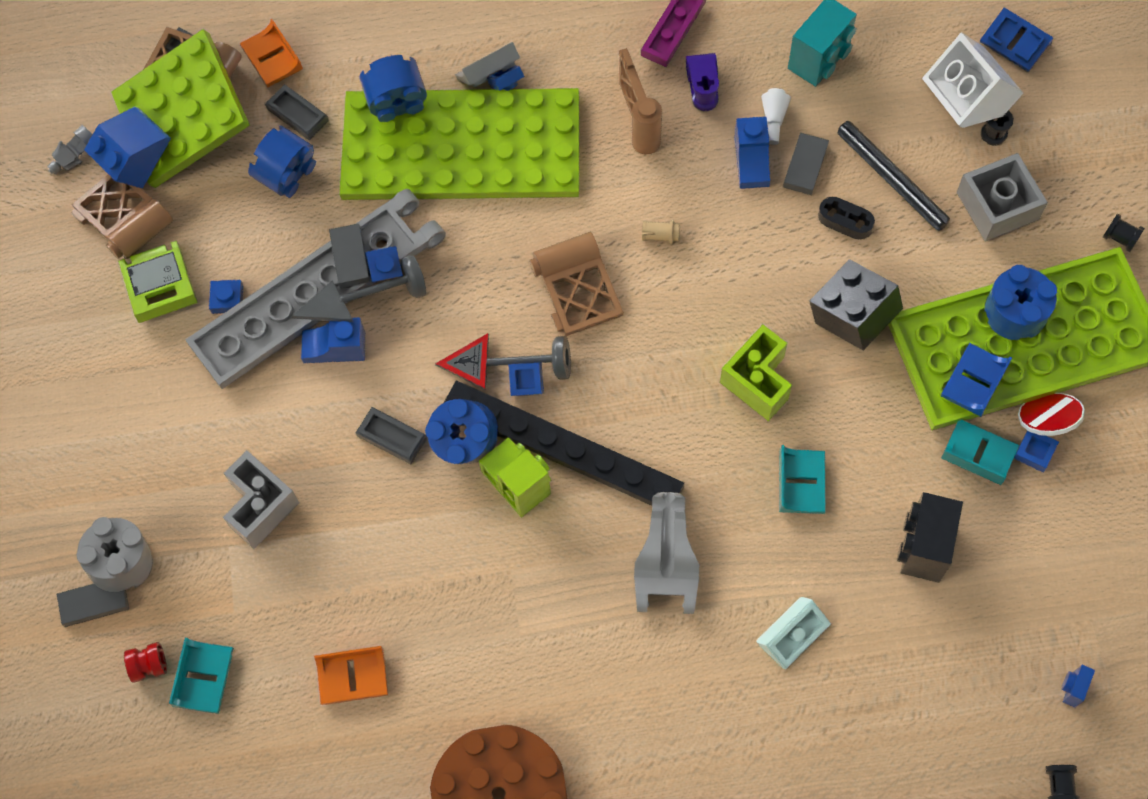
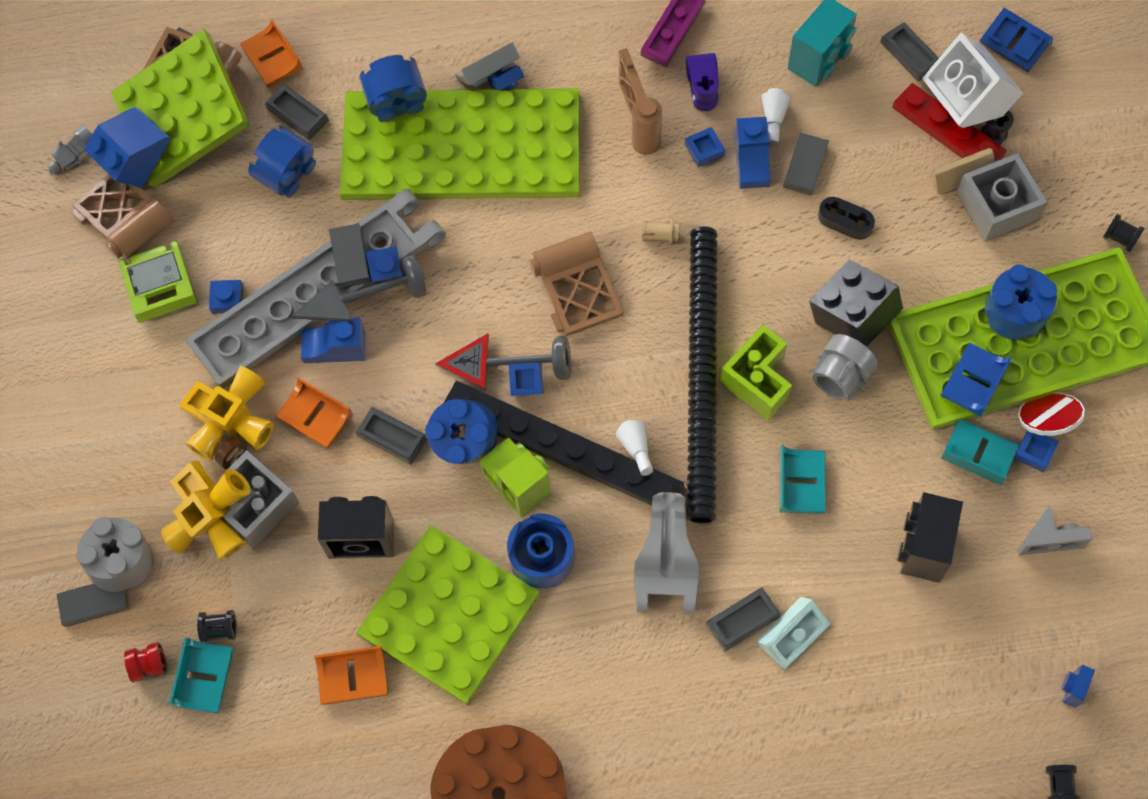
(204, 510): none -> yellow brick
(209, 625): none -> black bush
(226, 414): none -> yellow brick
(229, 452): none -> reddish brown tile
(304, 403): none -> orange piece
(356, 528): none -> black brick
(448, 614): none -> lime plate
(528, 538): none -> blue brick
(634, 439): none -> white cone
(702, 376): none -> black piece
(704, 147): none -> blue plate
(743, 619): none -> dark grey tile
(844, 367): none -> light grey piece
(893, 176): black axle -> none
(909, 50): none -> dark grey tile
(937, 122): none -> red plate
(949, 176): none -> tan slope
(1046, 538): none -> light grey slope

